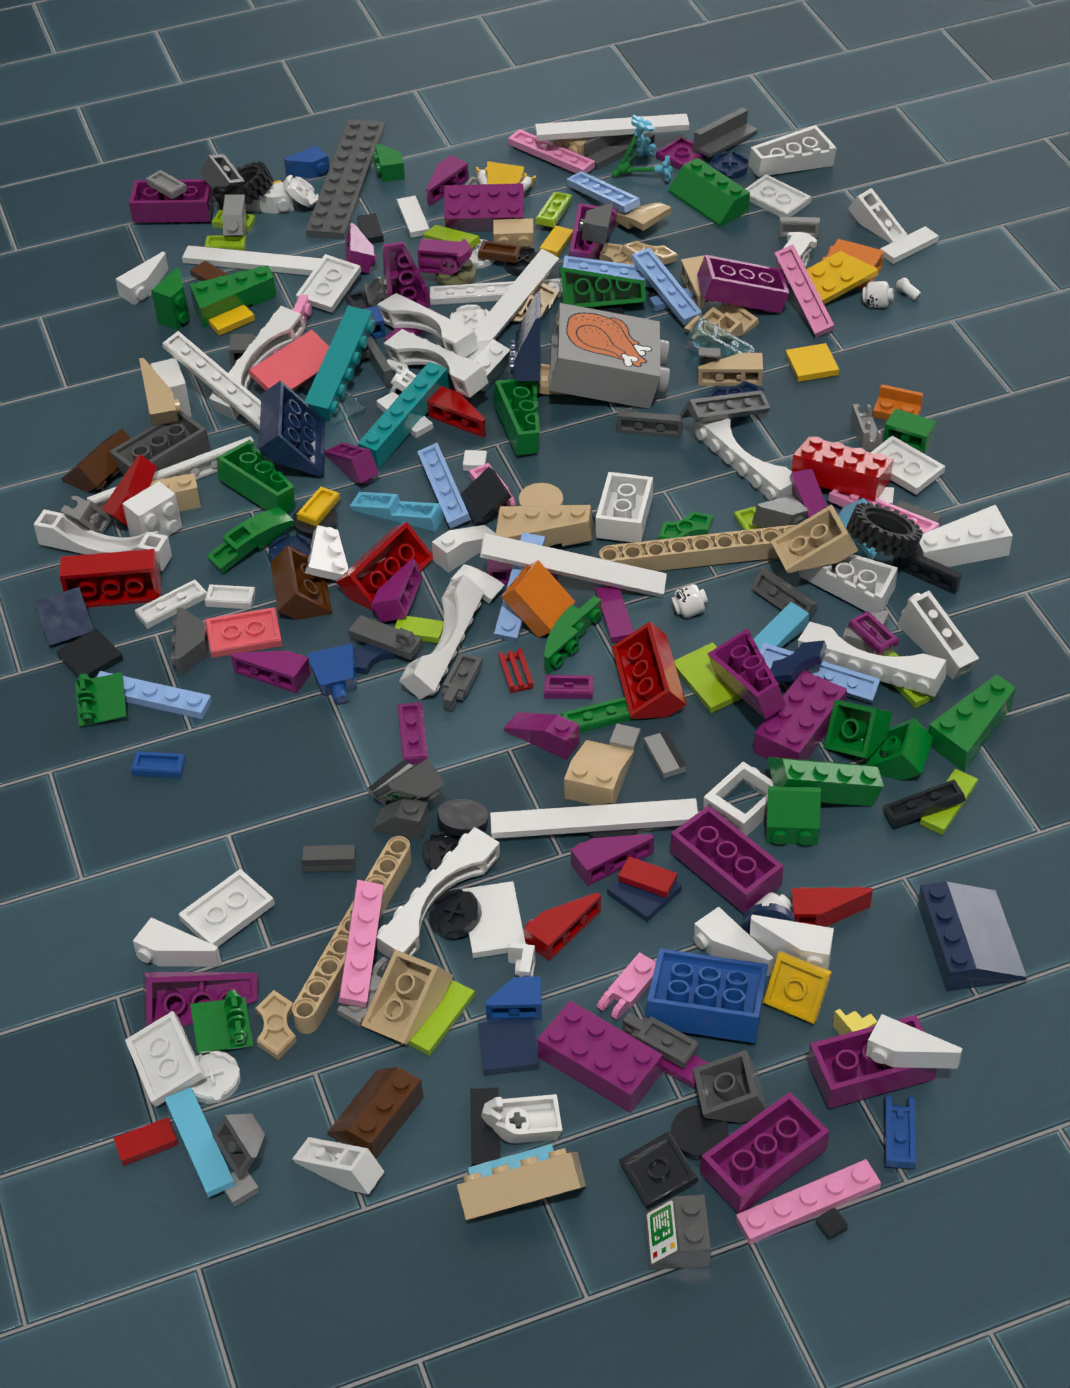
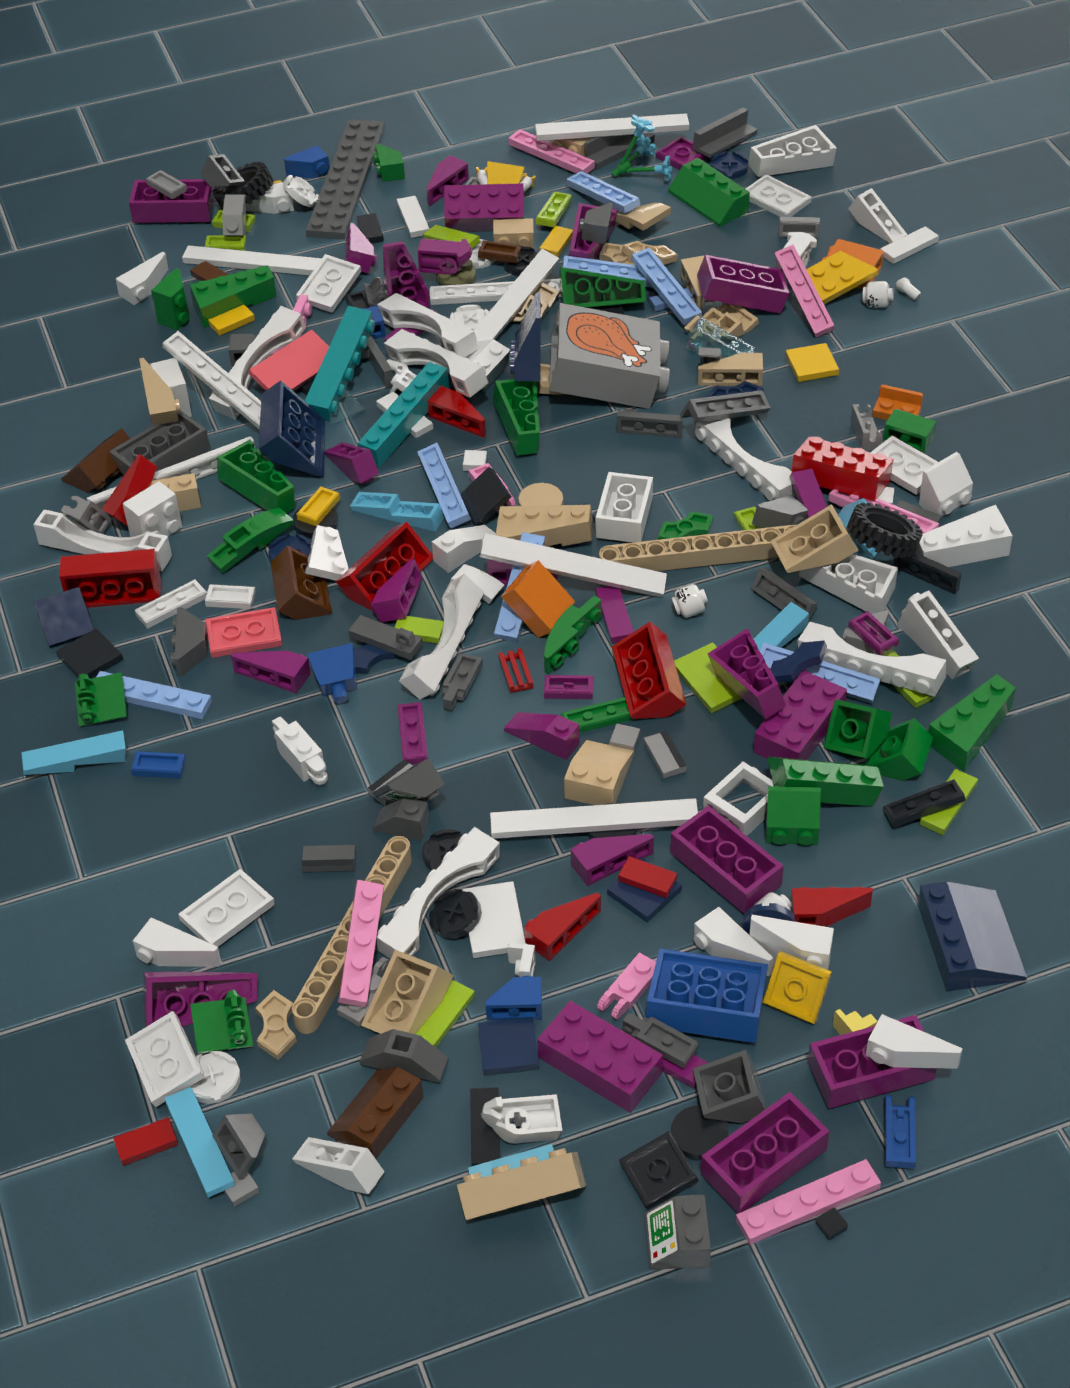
(64, 756): none -> medium azure slope
(300, 751): none -> white hinge
(407, 1052): none -> dark grey slope
(461, 816): black tile -> none
(945, 486): none -> white slope

